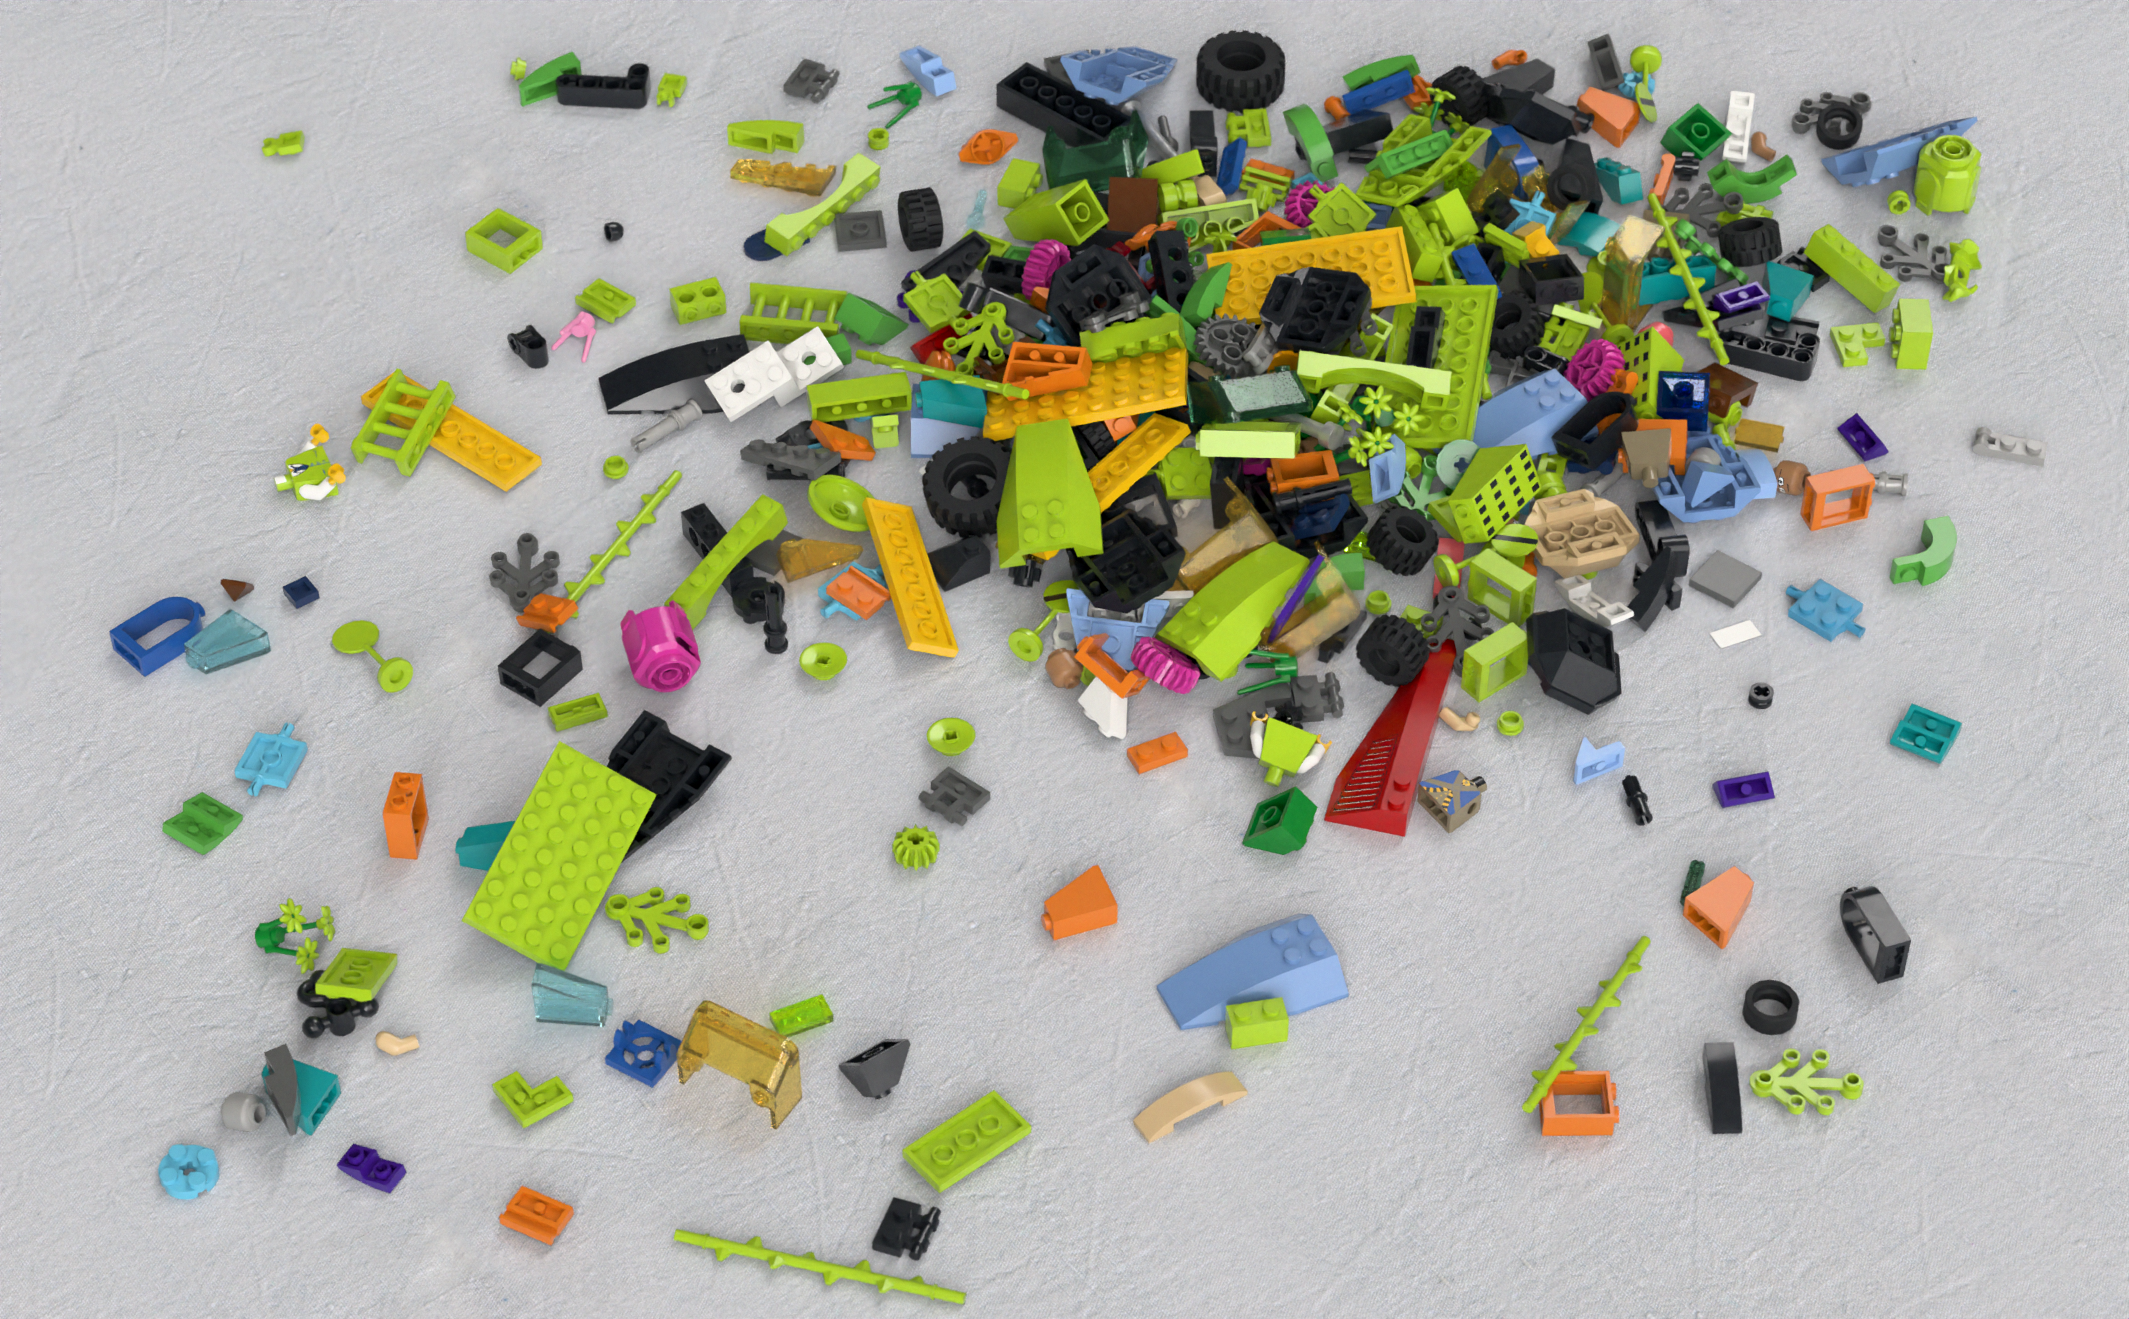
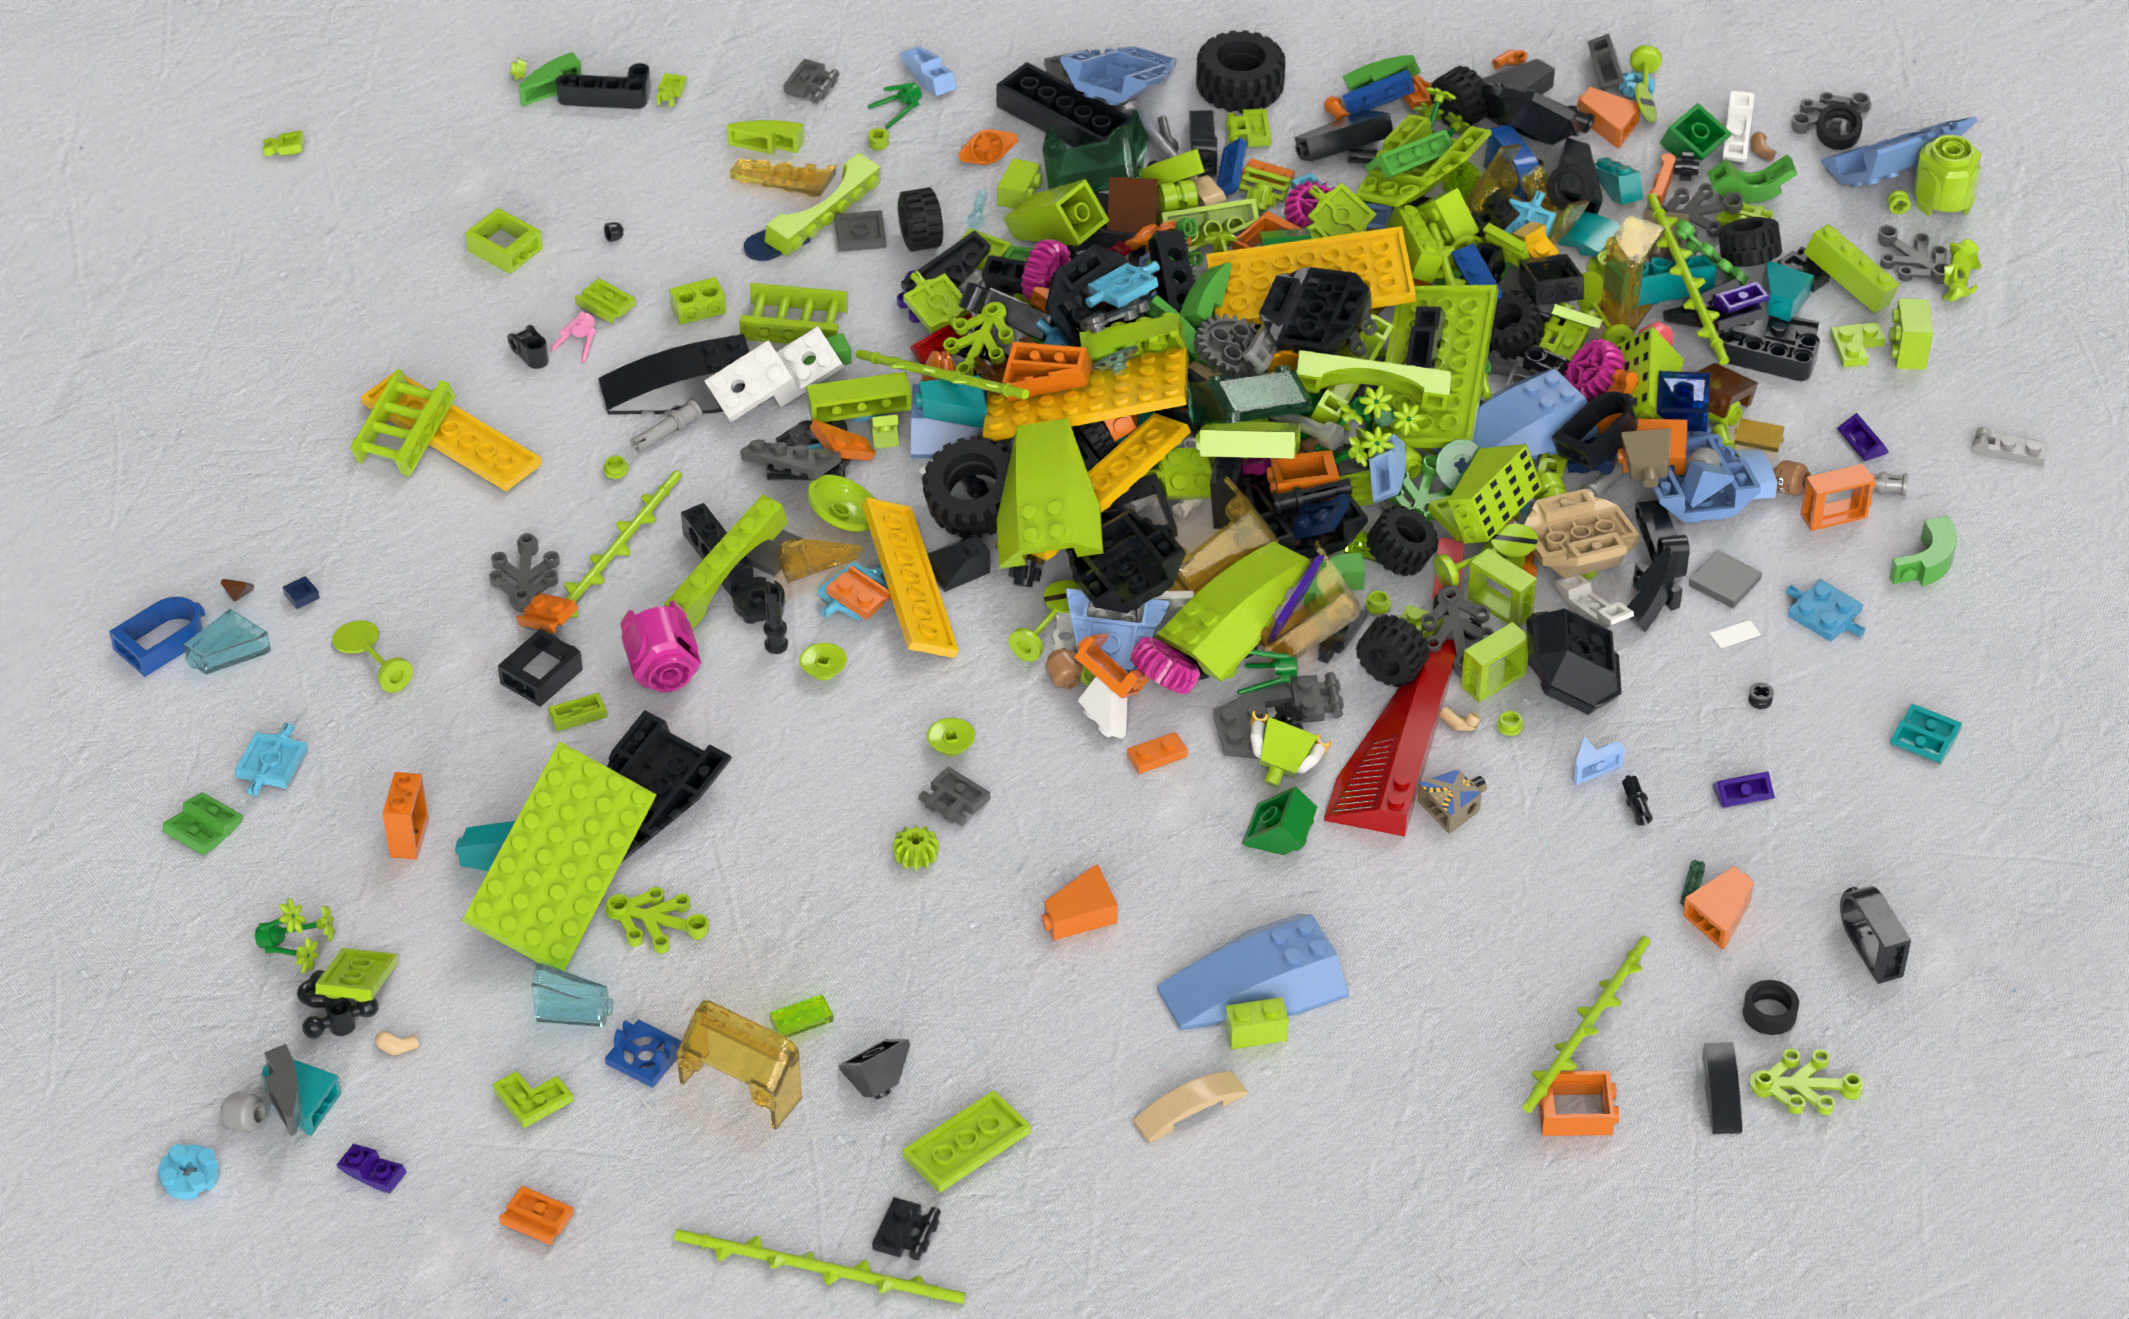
(310, 470): torso -> none
(869, 320): bright green slope -> none
(1115, 361): none -> clear light blue dish
(1123, 285): none -> medium azure plate
(1311, 136): bright green arch -> none

